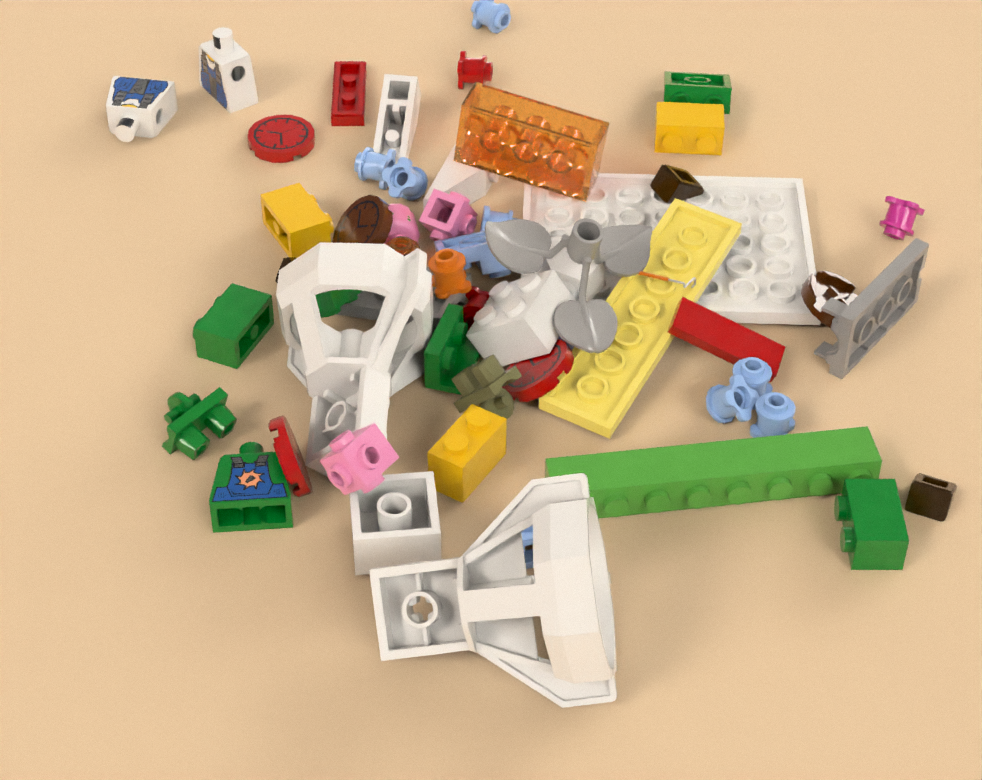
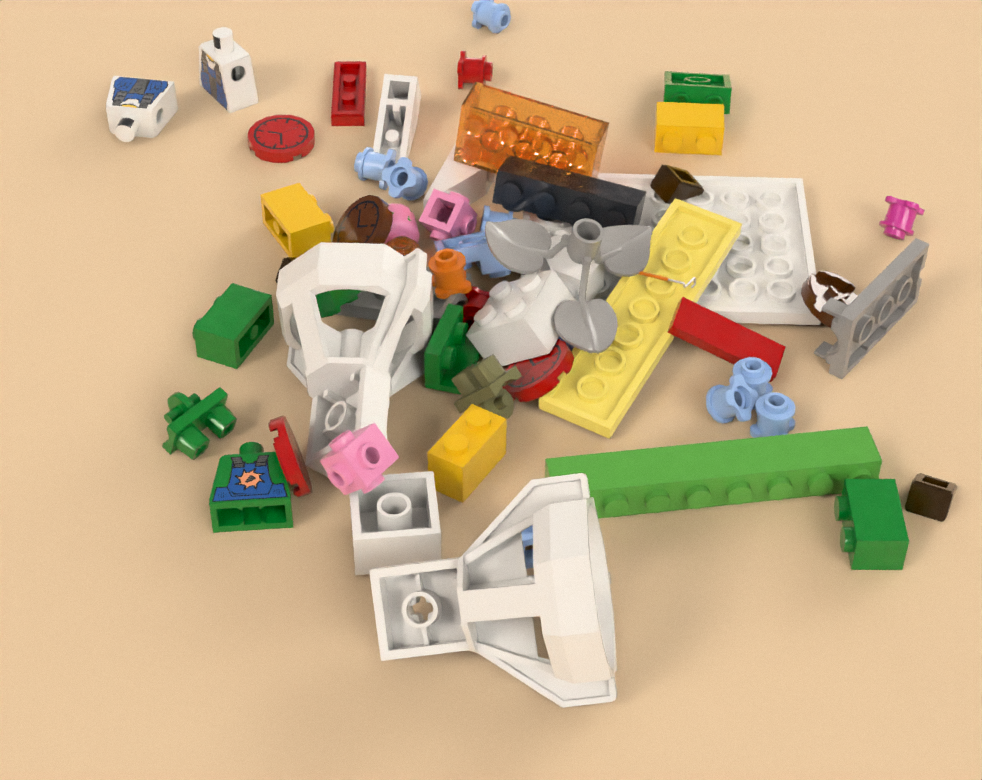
(565, 194): none -> black brick

